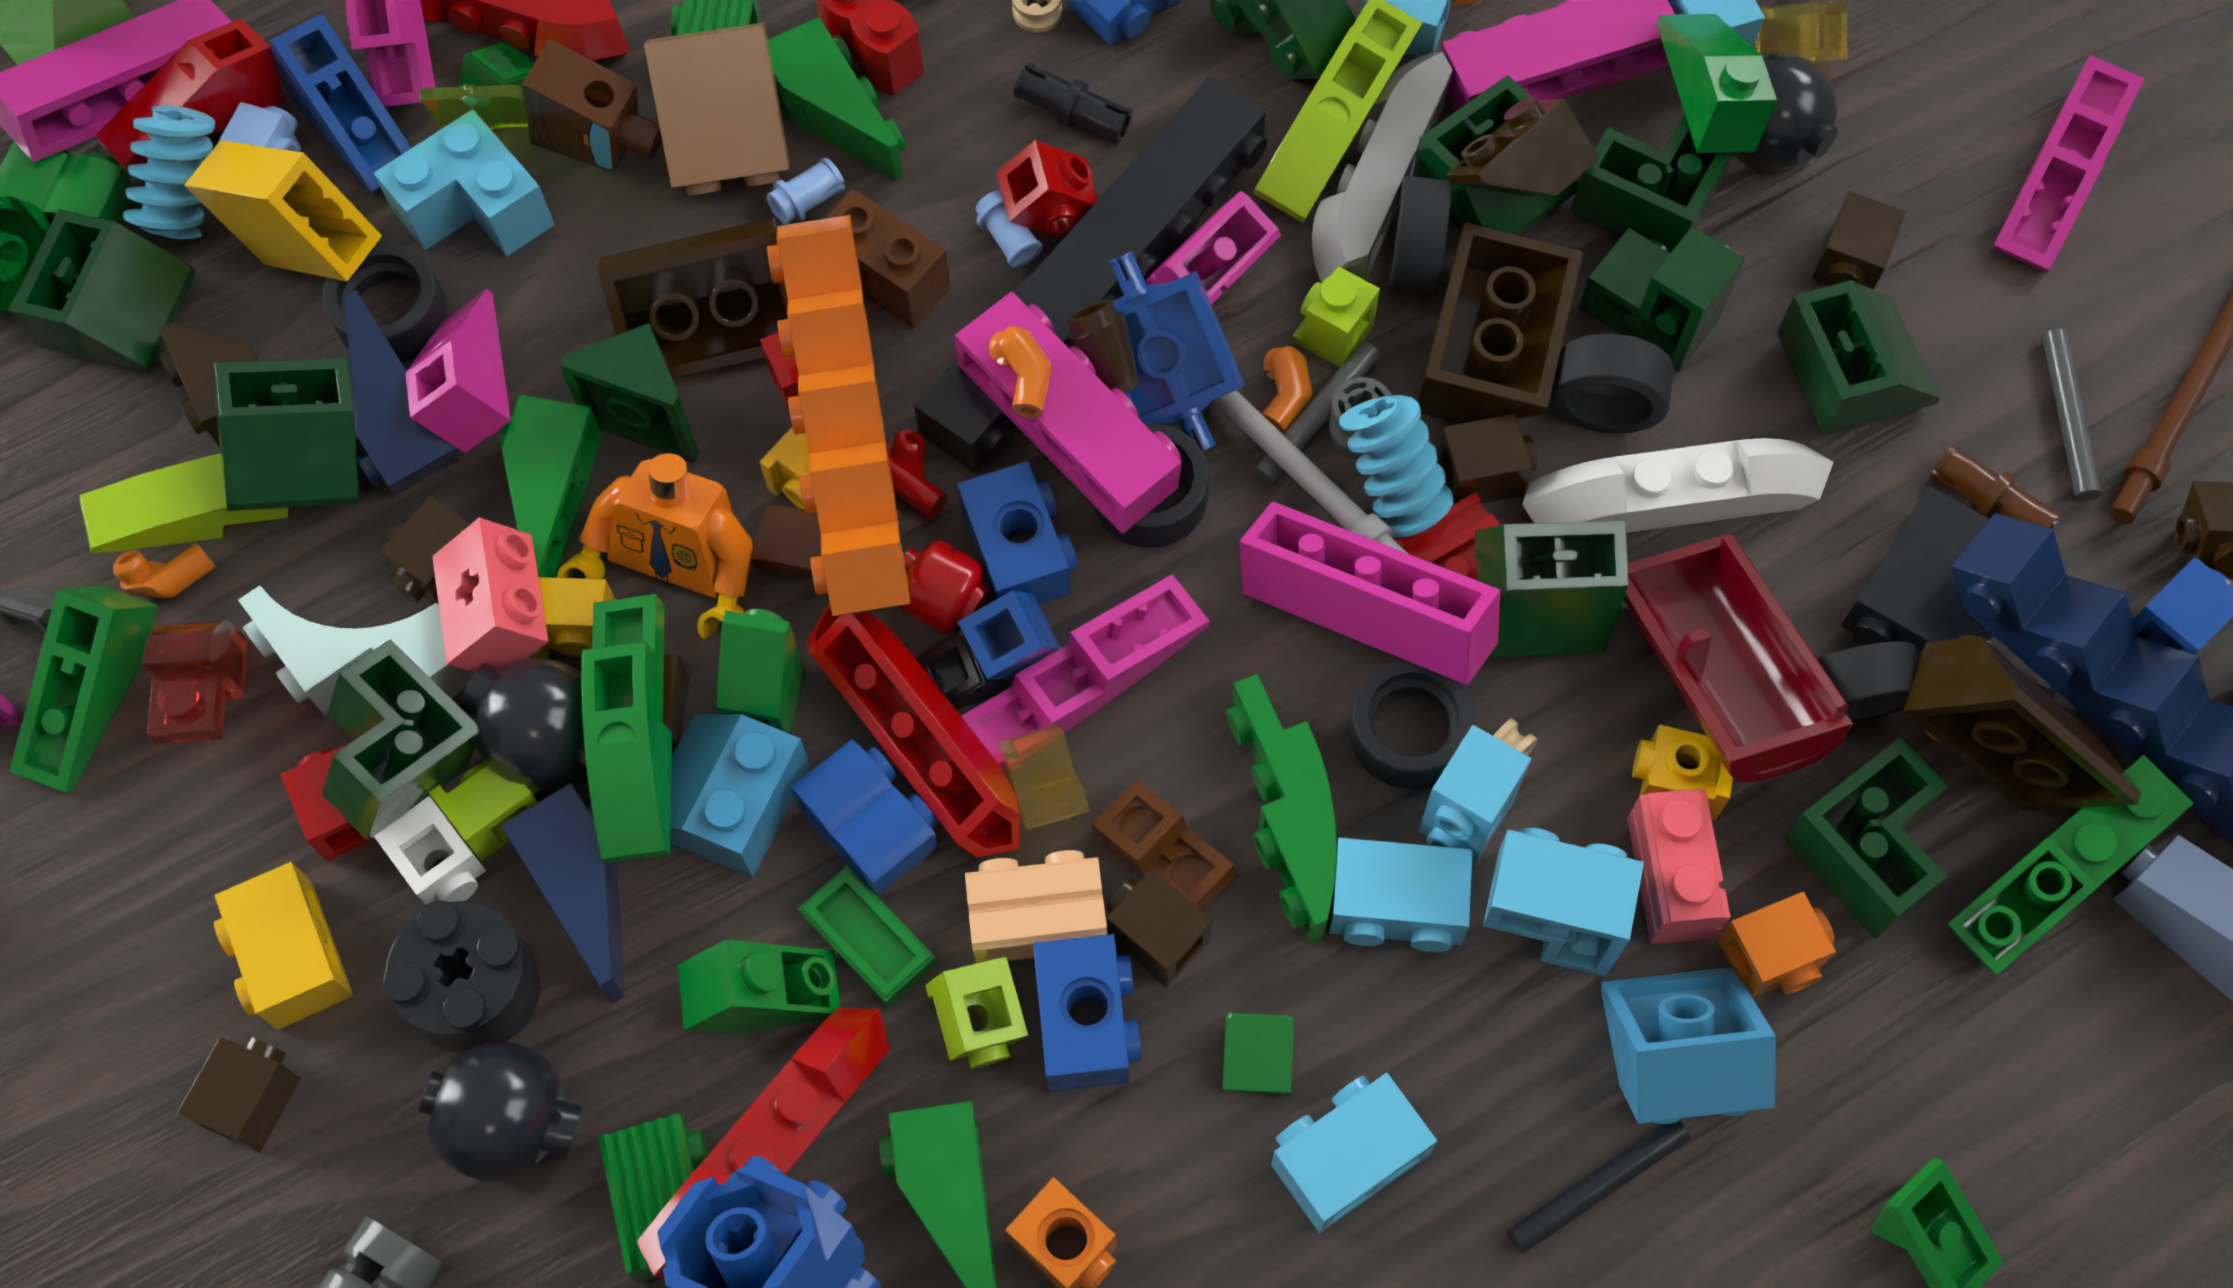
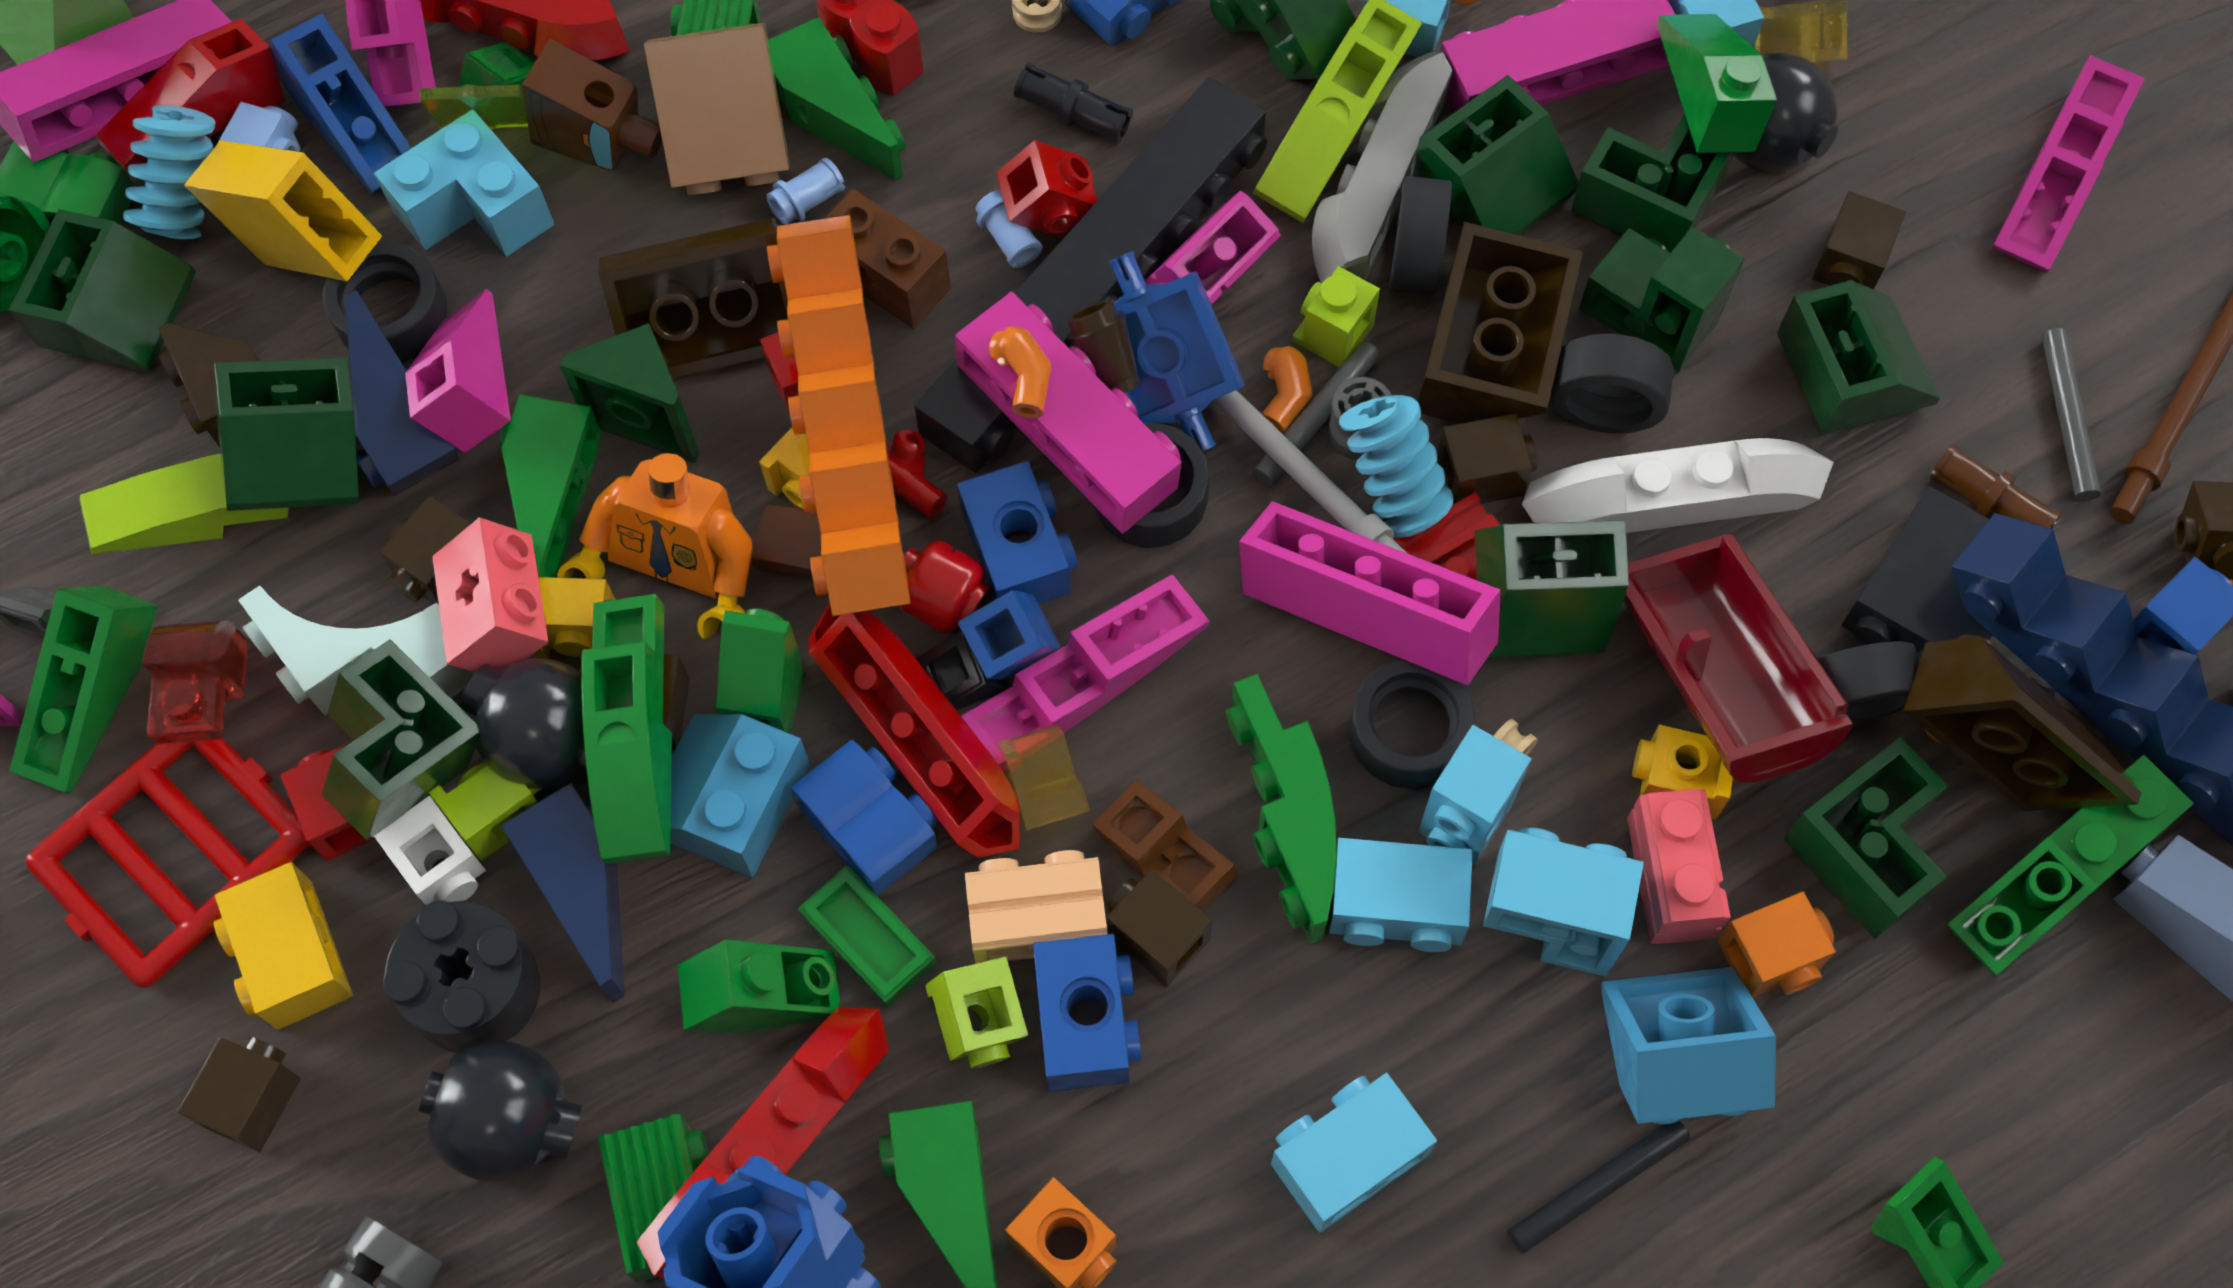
(96, 819): none -> red bar
(161, 579): orange arm -> none
(1258, 1053): green slope -> none
(1530, 154): dark brown slope -> none

